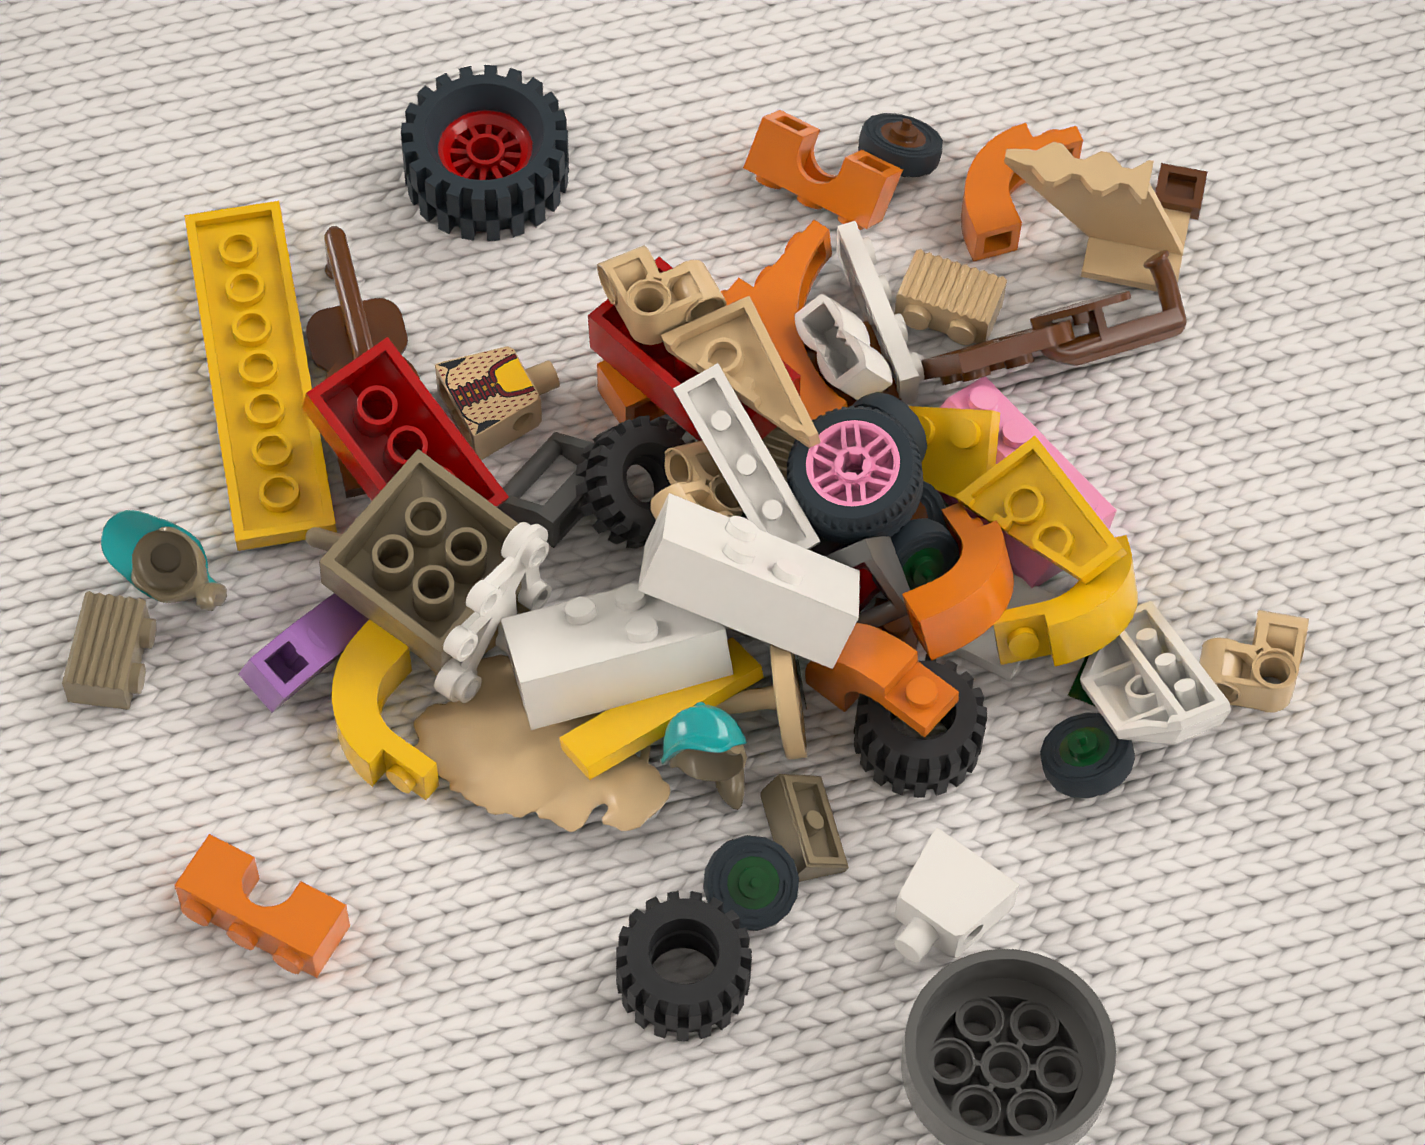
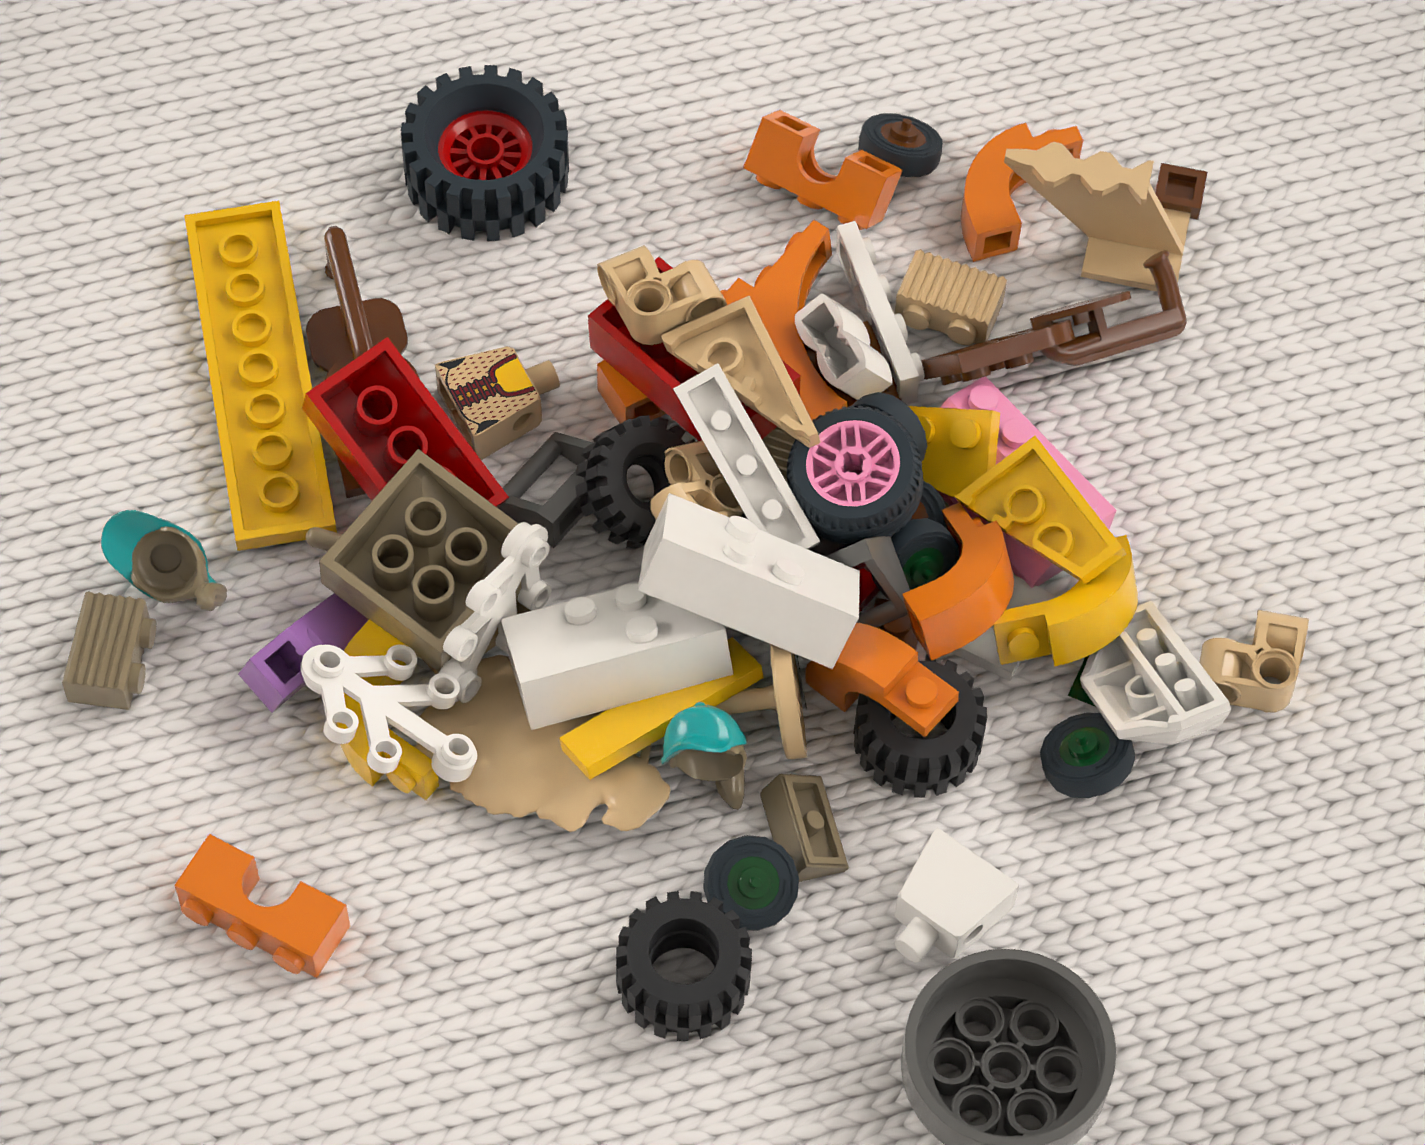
(386, 705): none -> white plant

